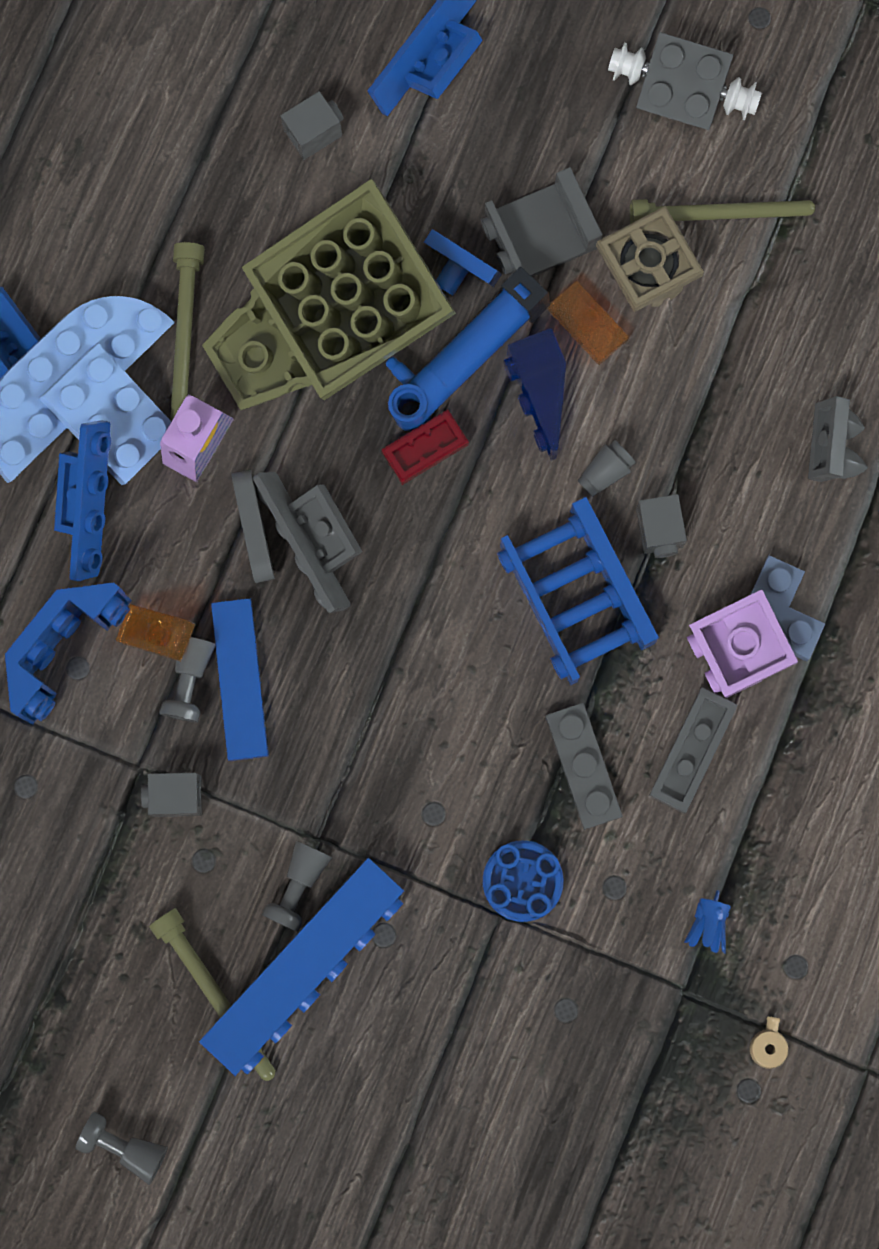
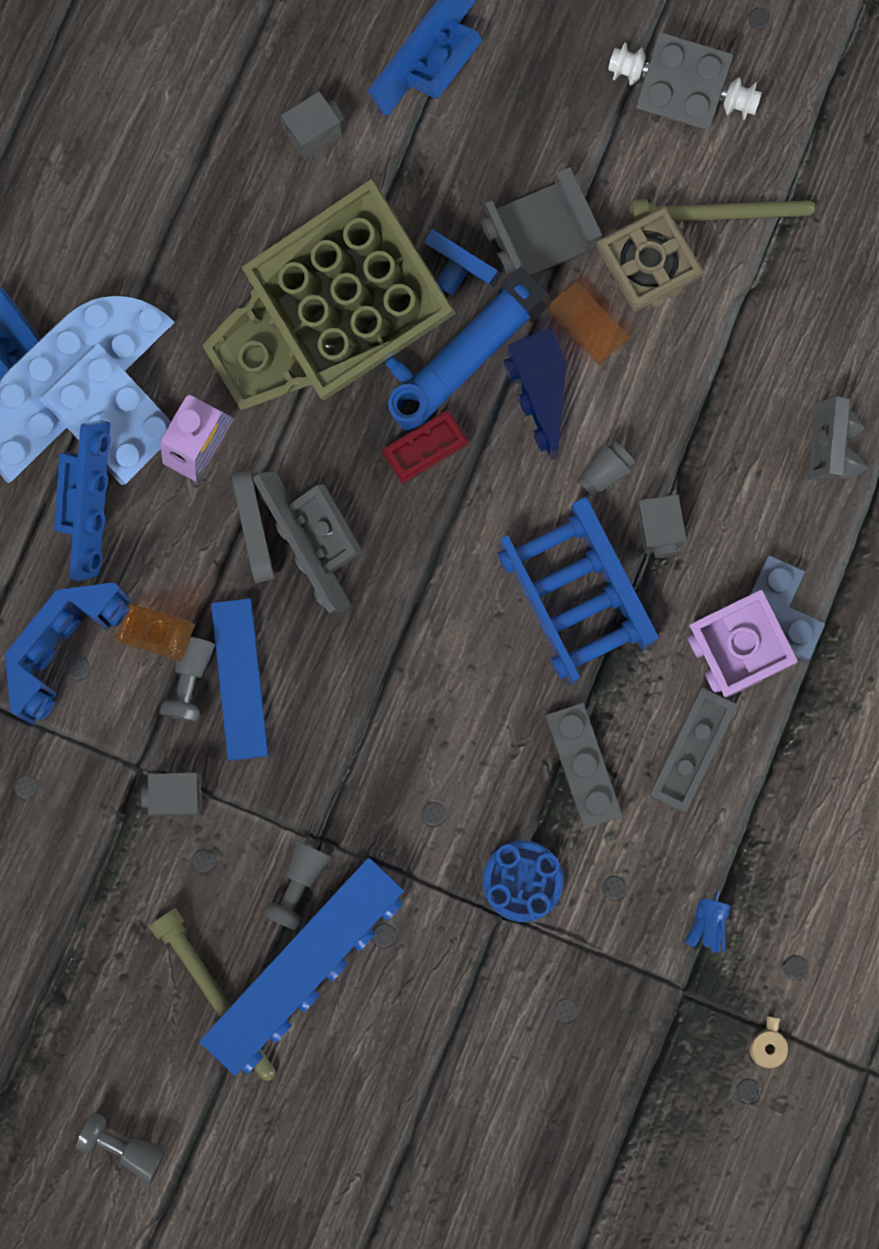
(188, 259): olive piece -> none

